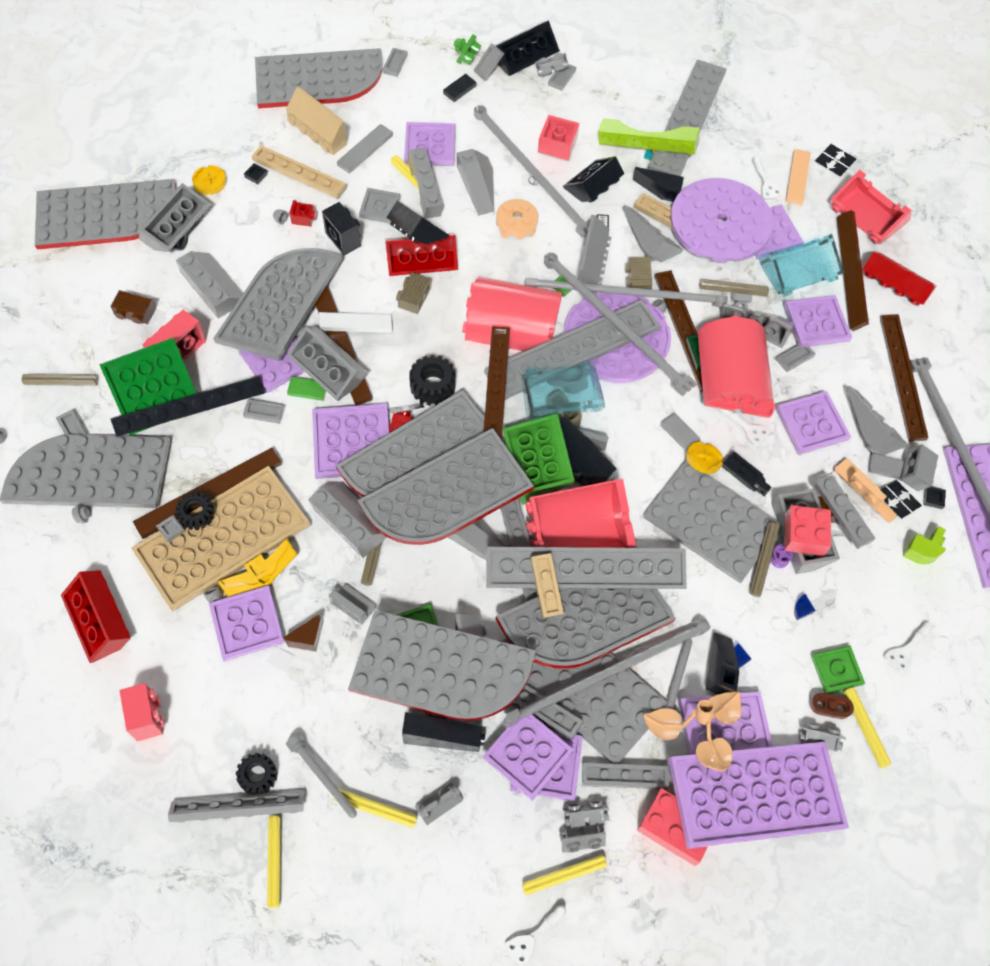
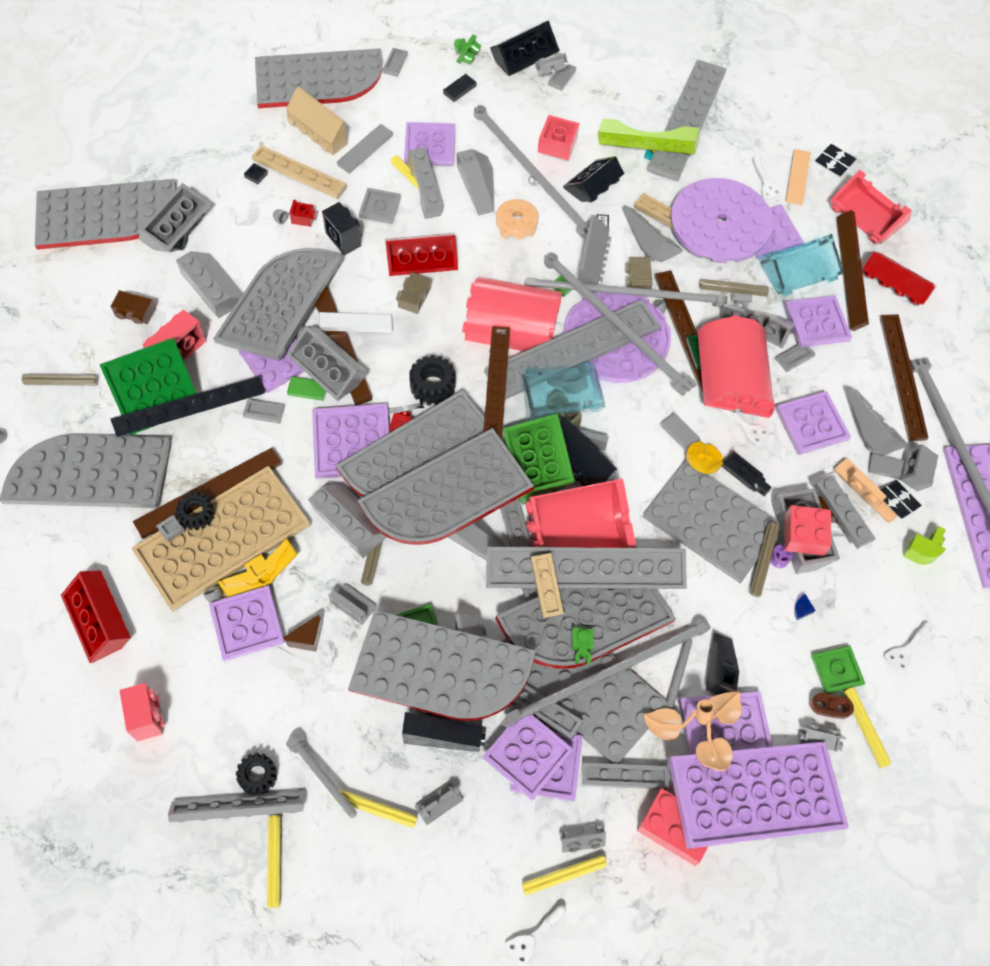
(71, 424): light grey tile -> none
(80, 513): light grey plate -> none
(209, 180): yellow tile -> none
(414, 225): black slope -> none
(488, 61): light grey tile -> none
(578, 813): light grey hinge -> none
(582, 642): none -> bright green plate
(661, 184): black slope -> none
(741, 655): clear blue tile -> none
(934, 497): black tile -> none

